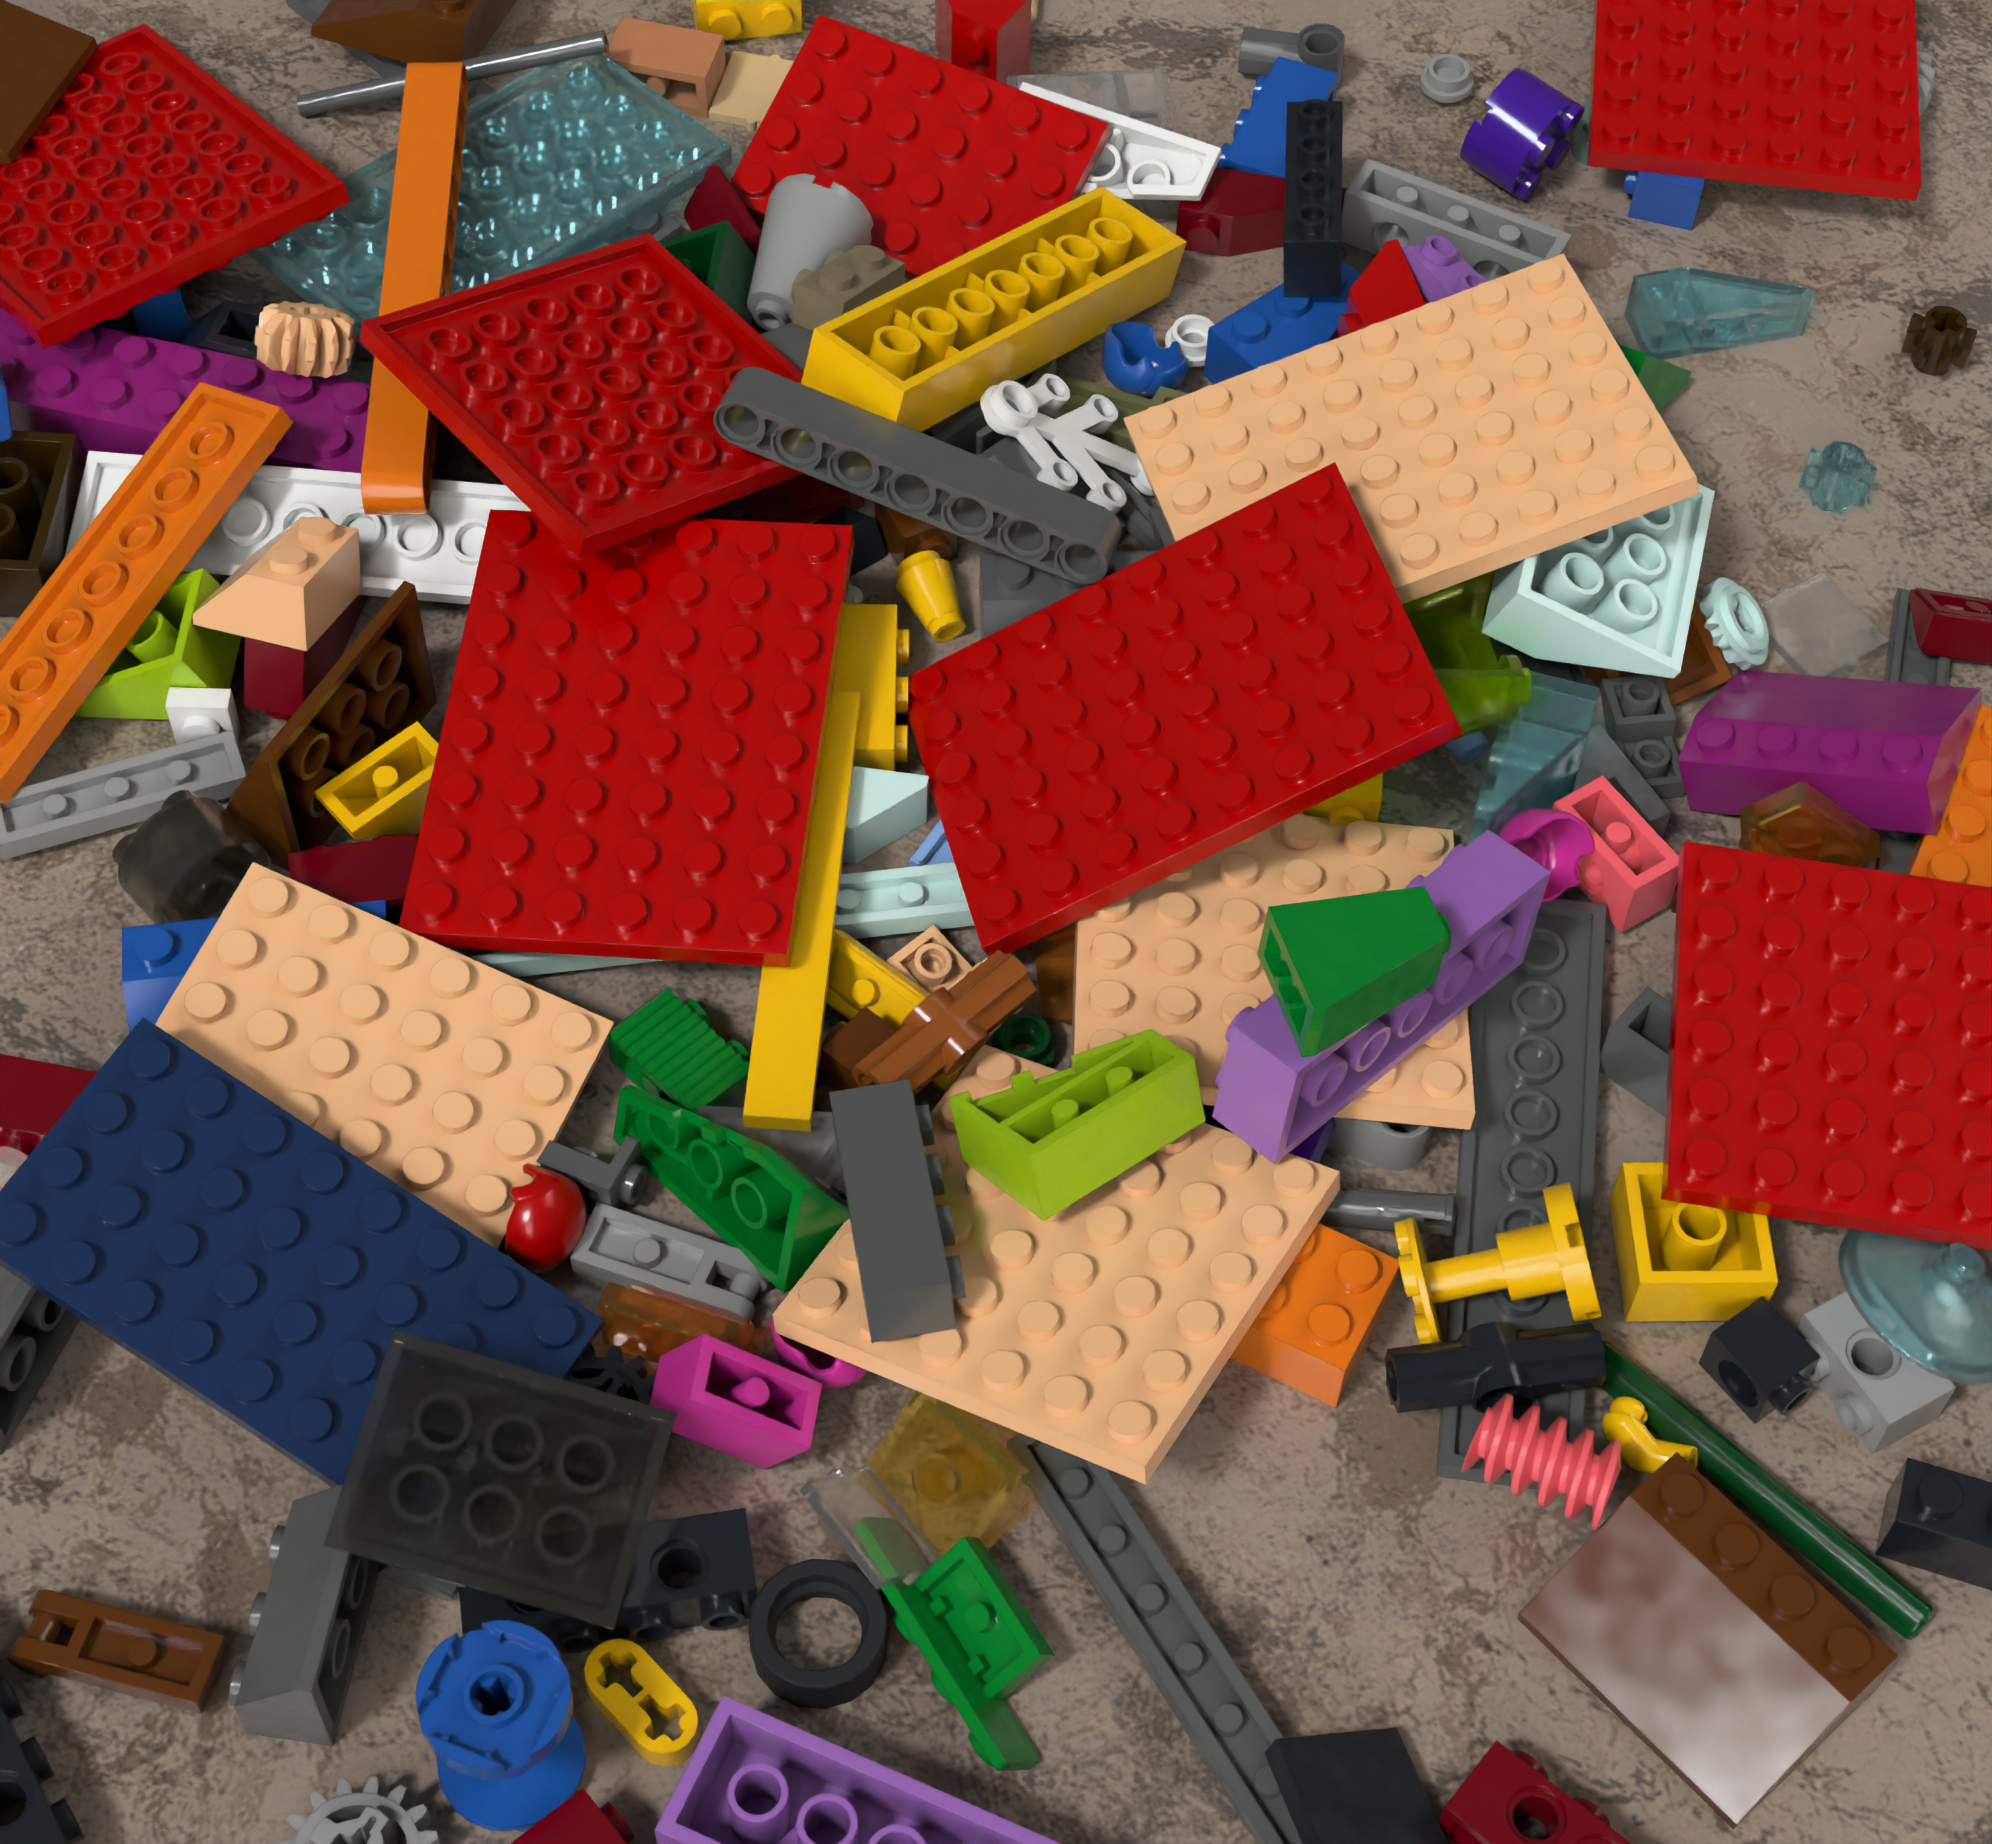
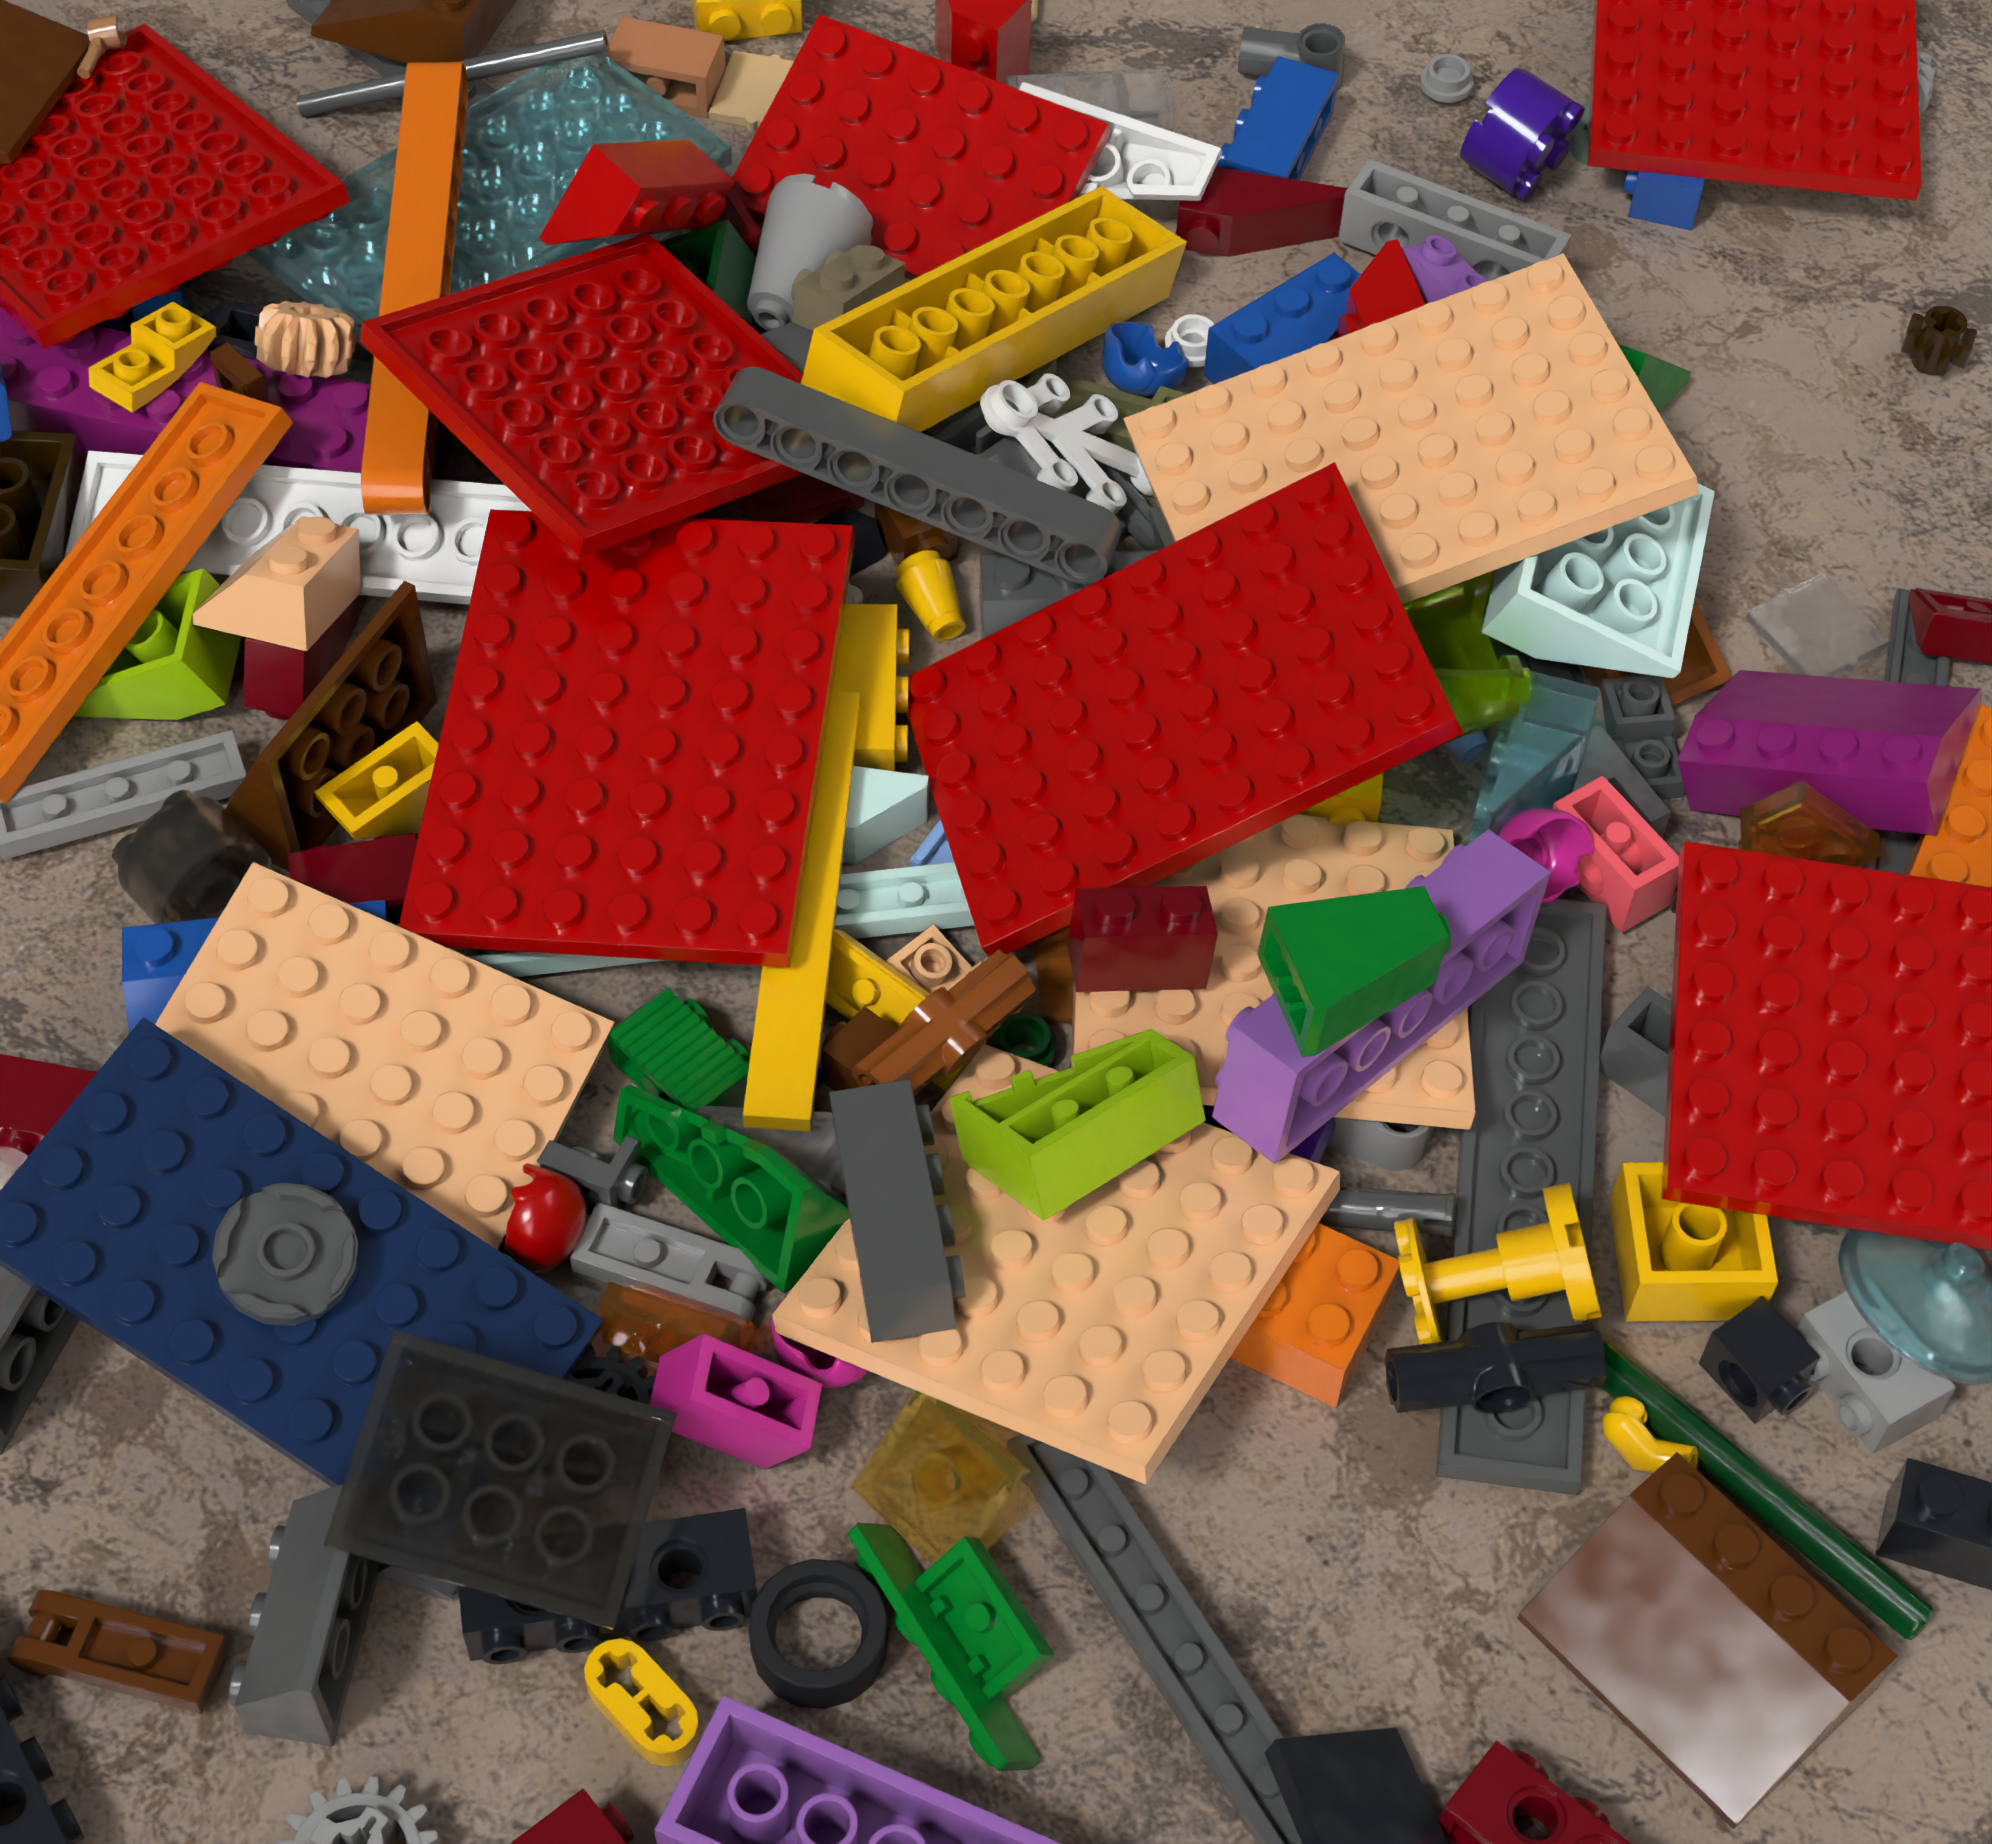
(102, 35): none -> medium nougat hand
(158, 355): none -> yellow slope
(201, 713): white plate -> none
(237, 374): none -> reddish brown tile
(285, 1254): none -> dark grey tile
(501, 1725): blue piece -> none
(639, 191): none -> red slope
(870, 1526): clear piece -> none
(1141, 938): none -> dark red brick
(1313, 198): black brick -> none
(1545, 1458): coral piece -> none
(1709, 311): clear light blue slope -> none
(1735, 623): light aqua gear -> none
(1837, 477): clear light blue gear -> none

